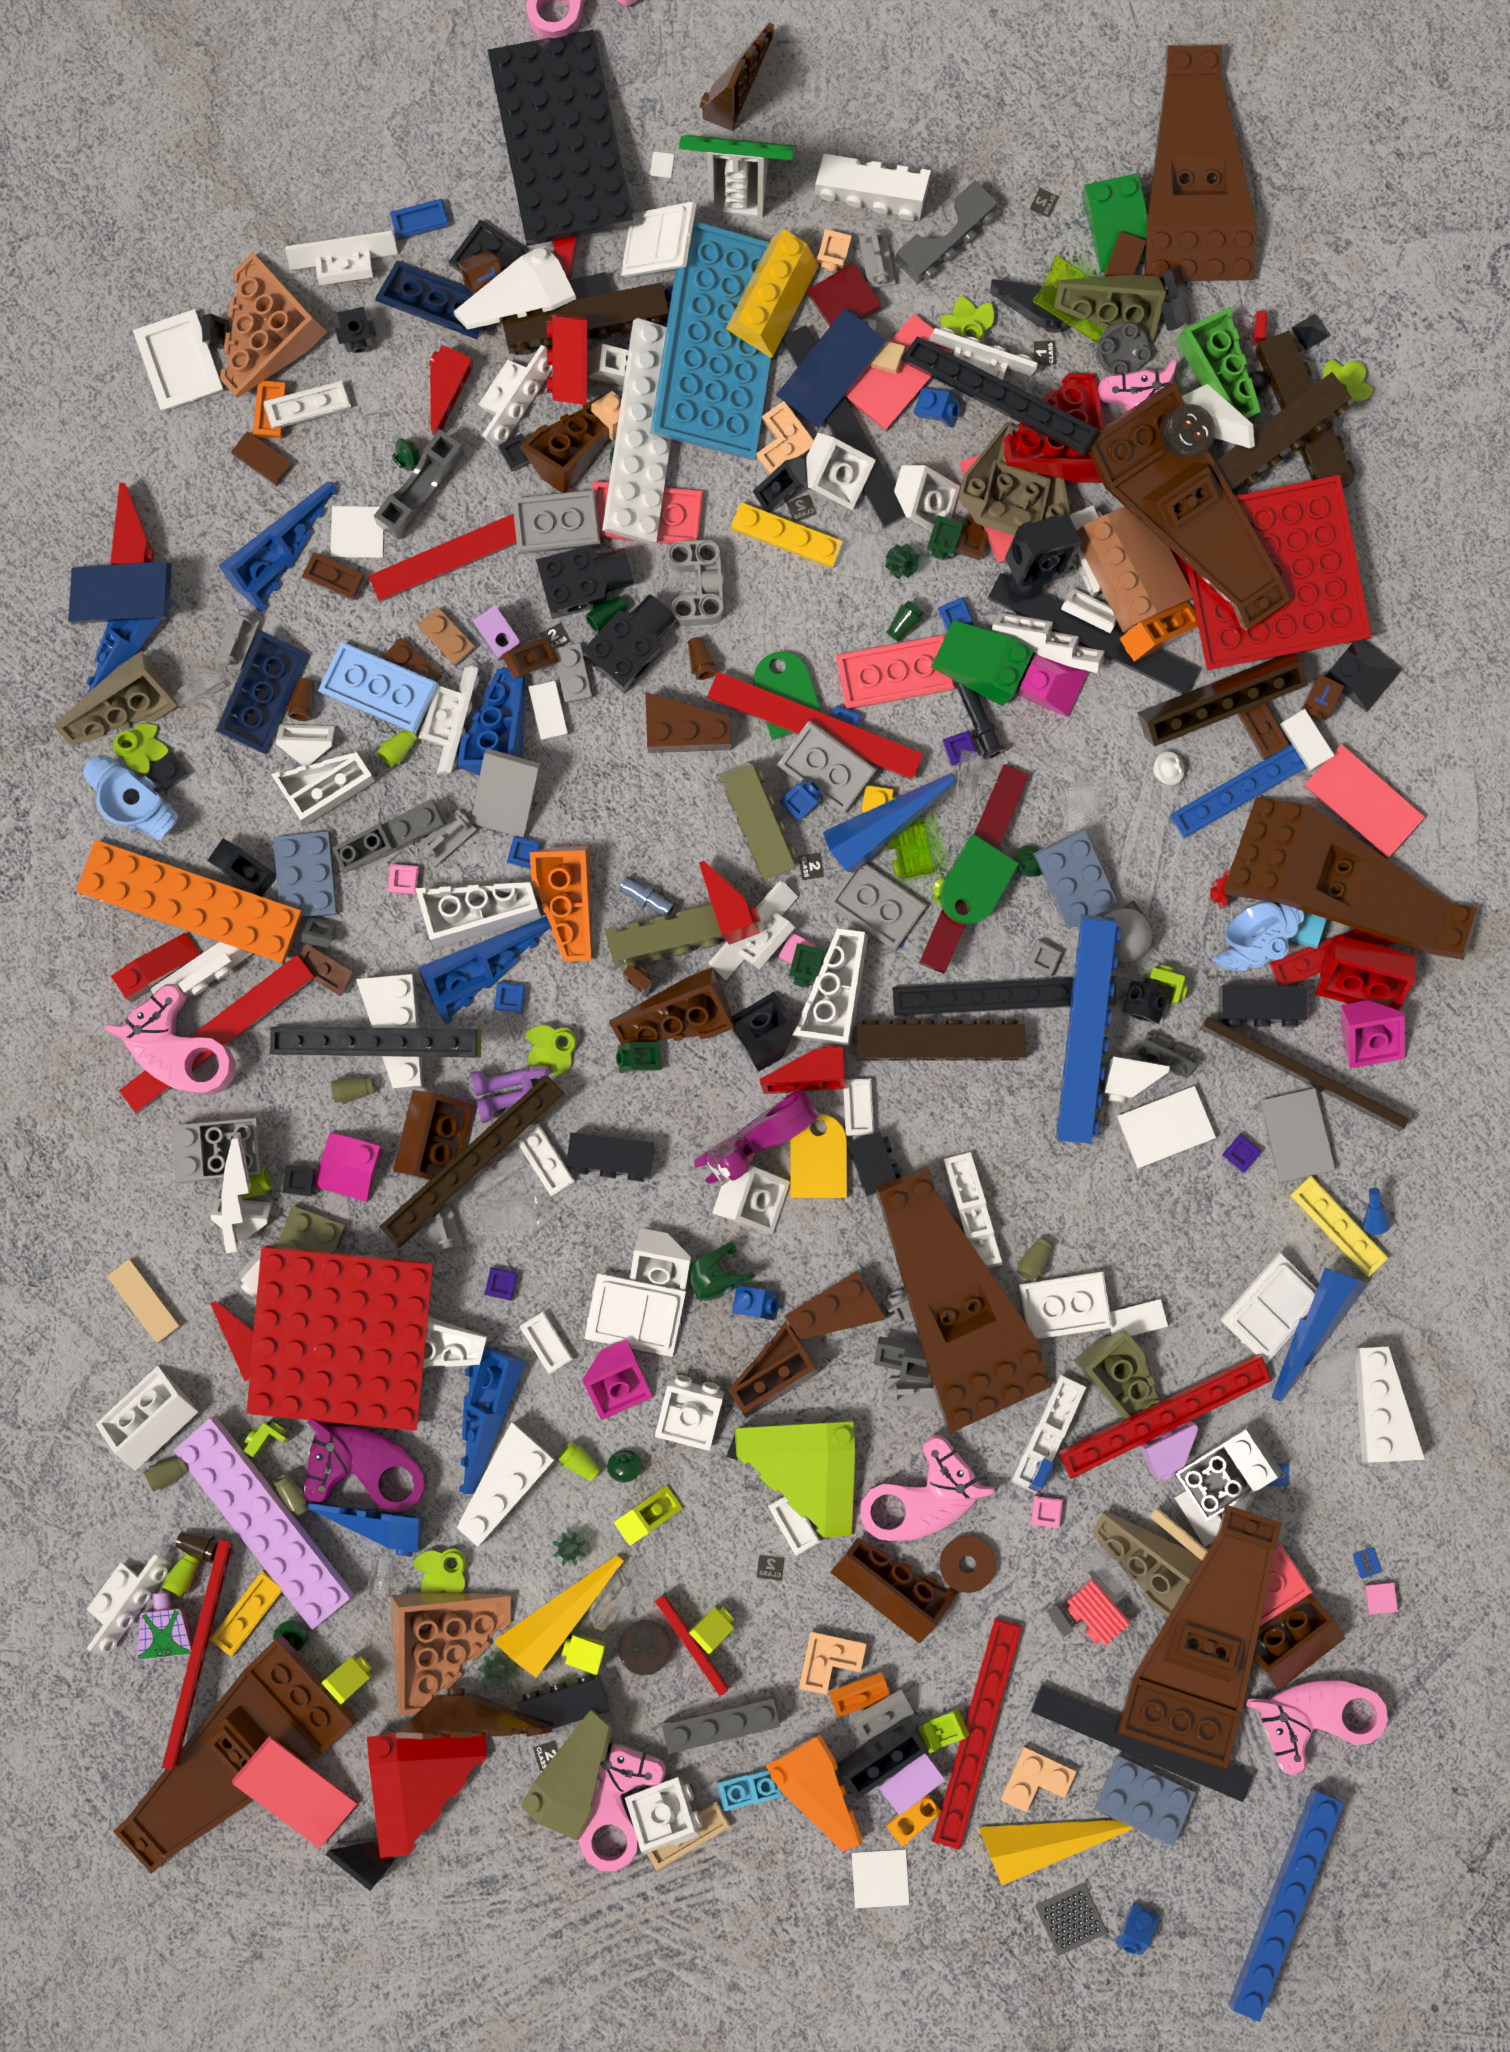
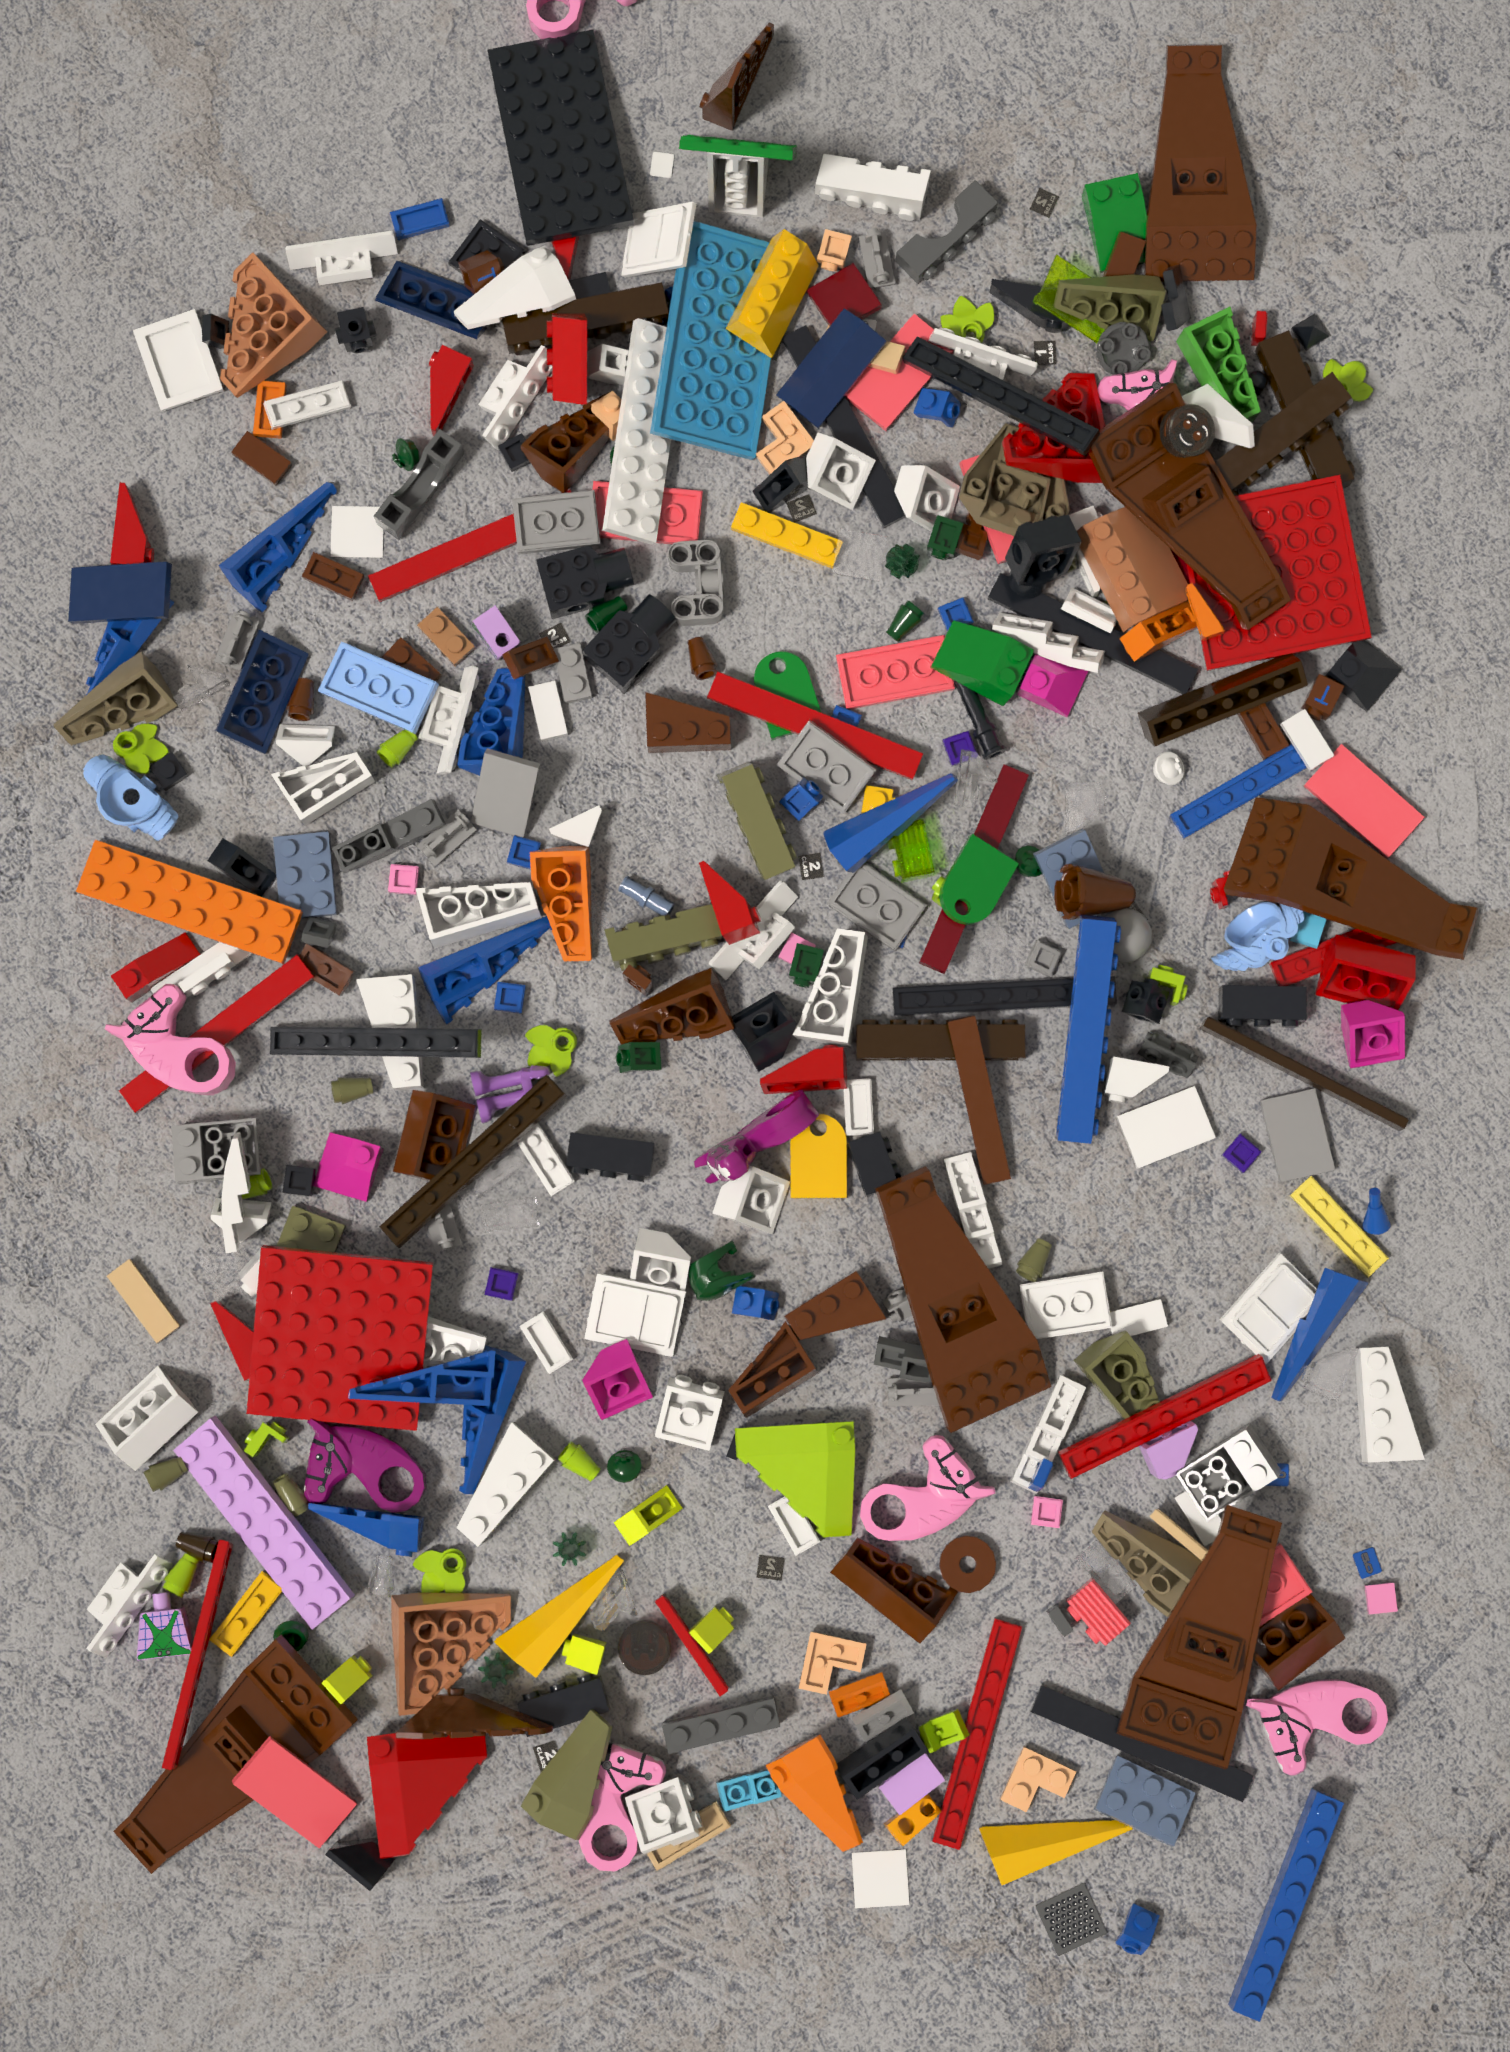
(454, 1382): none -> blue wedge
(579, 828): none -> white slope
(979, 1099): none -> reddish brown tile
(1090, 892): none -> reddish brown cone
(1205, 619): none -> orange slope

